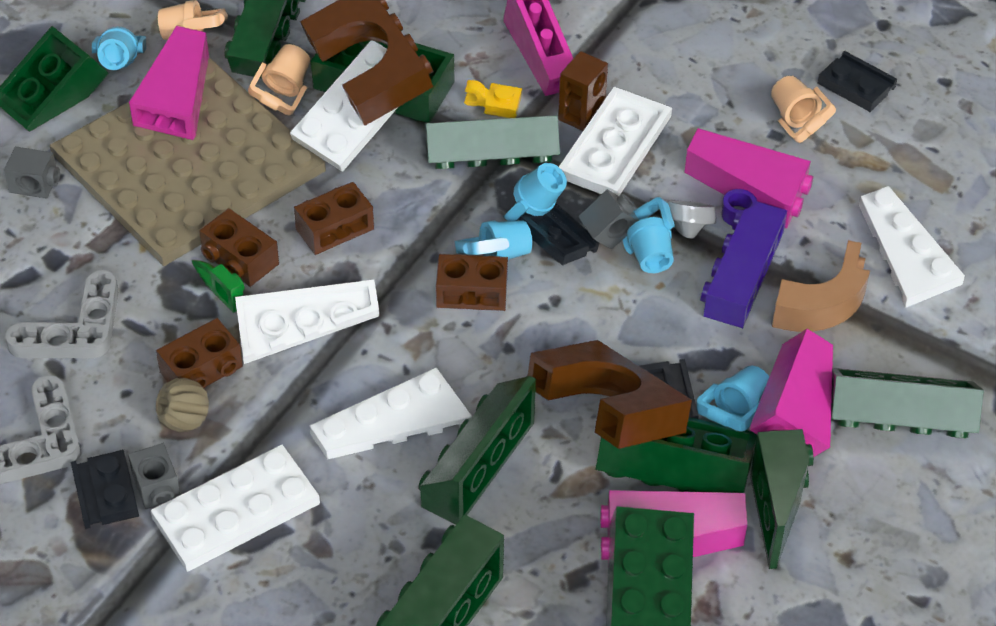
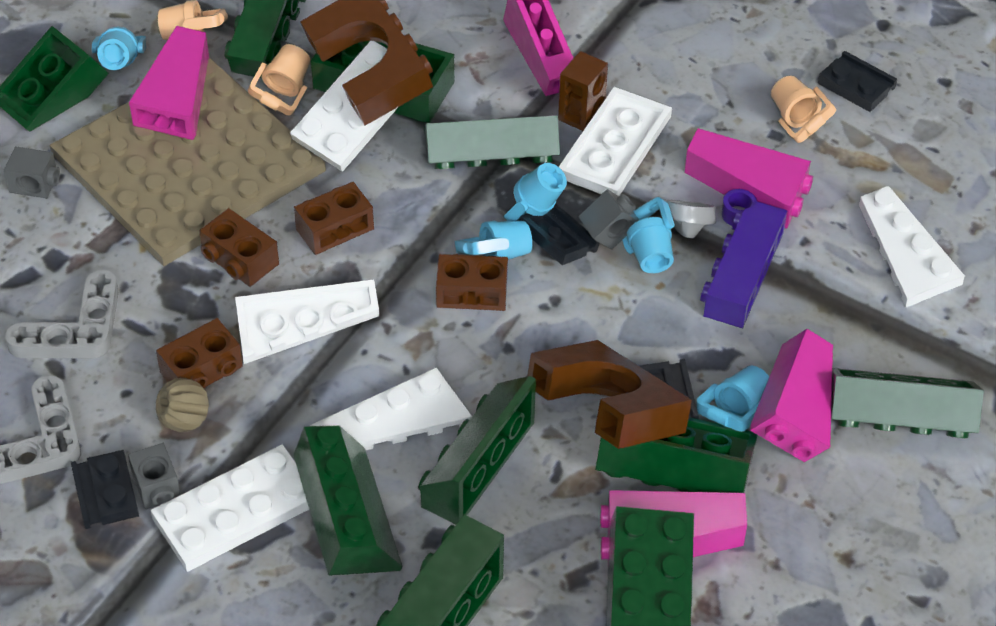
(221, 282): green plate -> none
(344, 503): none -> dark green slope
(498, 100): yellow plate -> none
(778, 483): dark green slope -> none
(823, 304): medium nougat arch -> none

